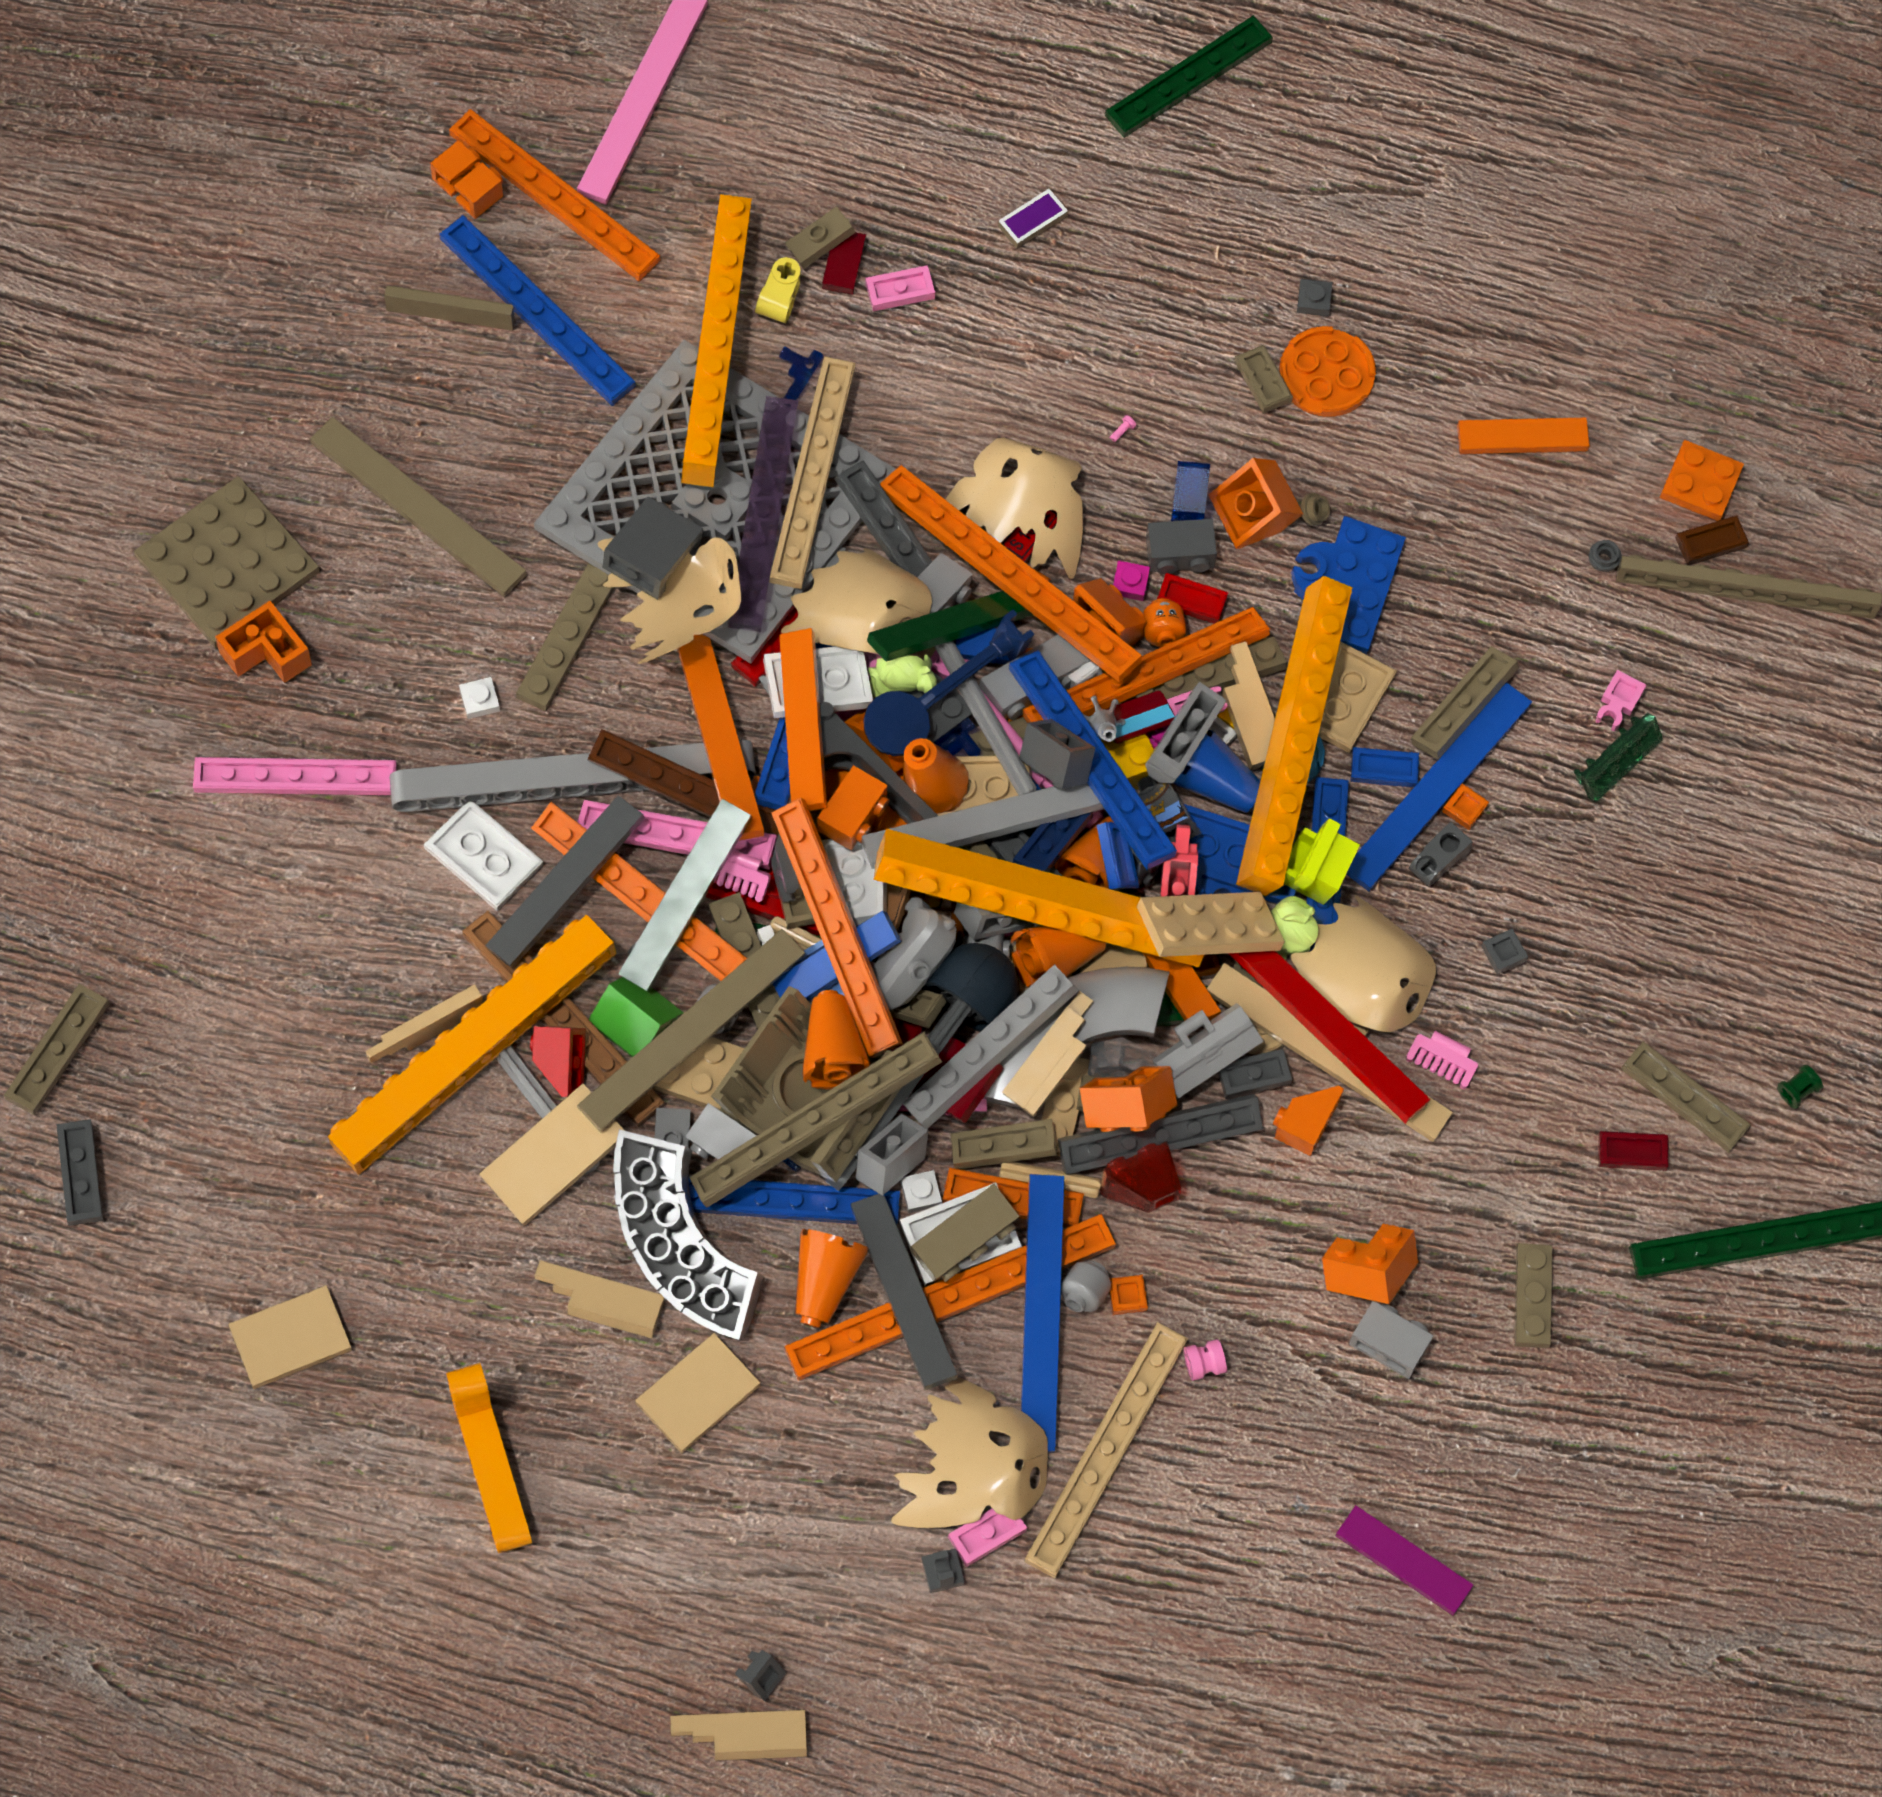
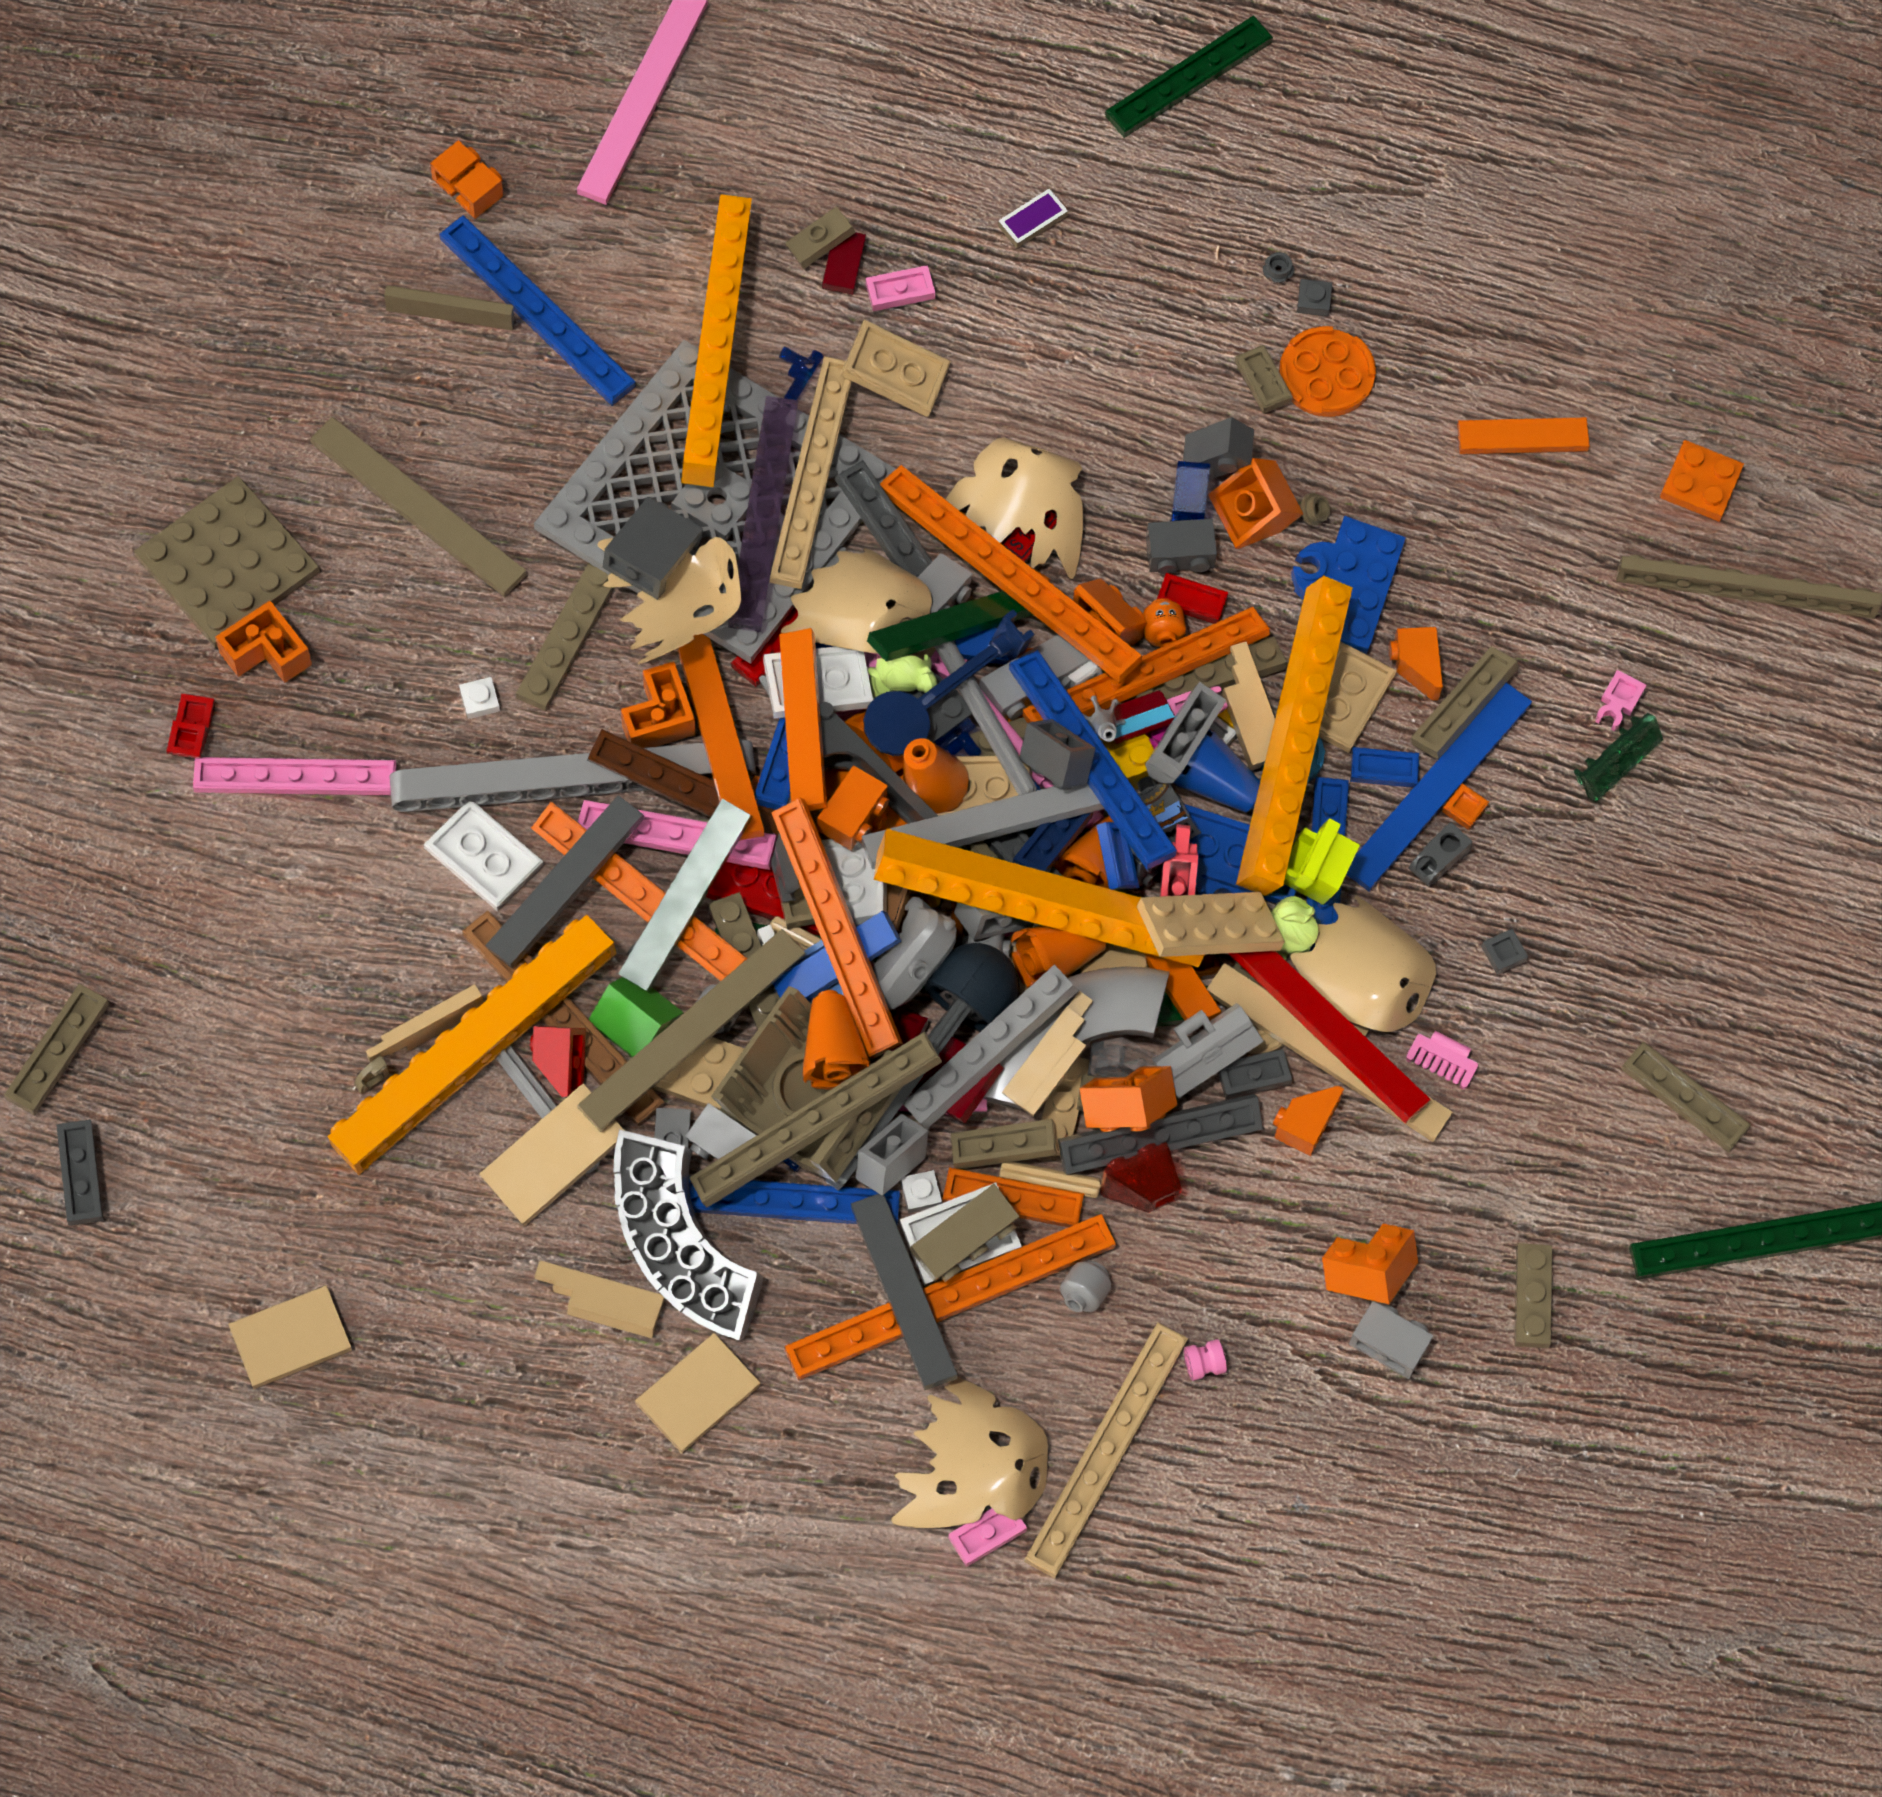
(191, 726): none -> red slope
(372, 1075): none -> dark tan tile
(488, 1457): light orange beam -> none
(555, 195): orange tile -> none
(665, 714): none -> orange brick
(746, 868): bright pink piece -> none
(747, 1734): tan piece -> none
(762, 1674): dark grey tile -> none
(779, 293): light yellow piece -> none
(824, 1274): orange cone -> none
(895, 368): none -> tan tile
(921, 1009): dark tan plate -> none
(942, 1570): dark grey tile -> none
(1042, 1302): blue tile -> none
(1128, 422): bright pink piece -> none
(1128, 1295): orange tile -> none
(1131, 580): dark pink plate -> none
(1222, 445): none -> dark grey brick
(1278, 260): none -> dark grey plate
(1404, 1560): magenta tile -> none
(1418, 659): none -> orange slope
(1608, 548): dark grey plate -> none
(1633, 1150): dark red tile -> none
(1712, 540): reddish brown tile -> none
(1800, 1086): dark green bush -> none

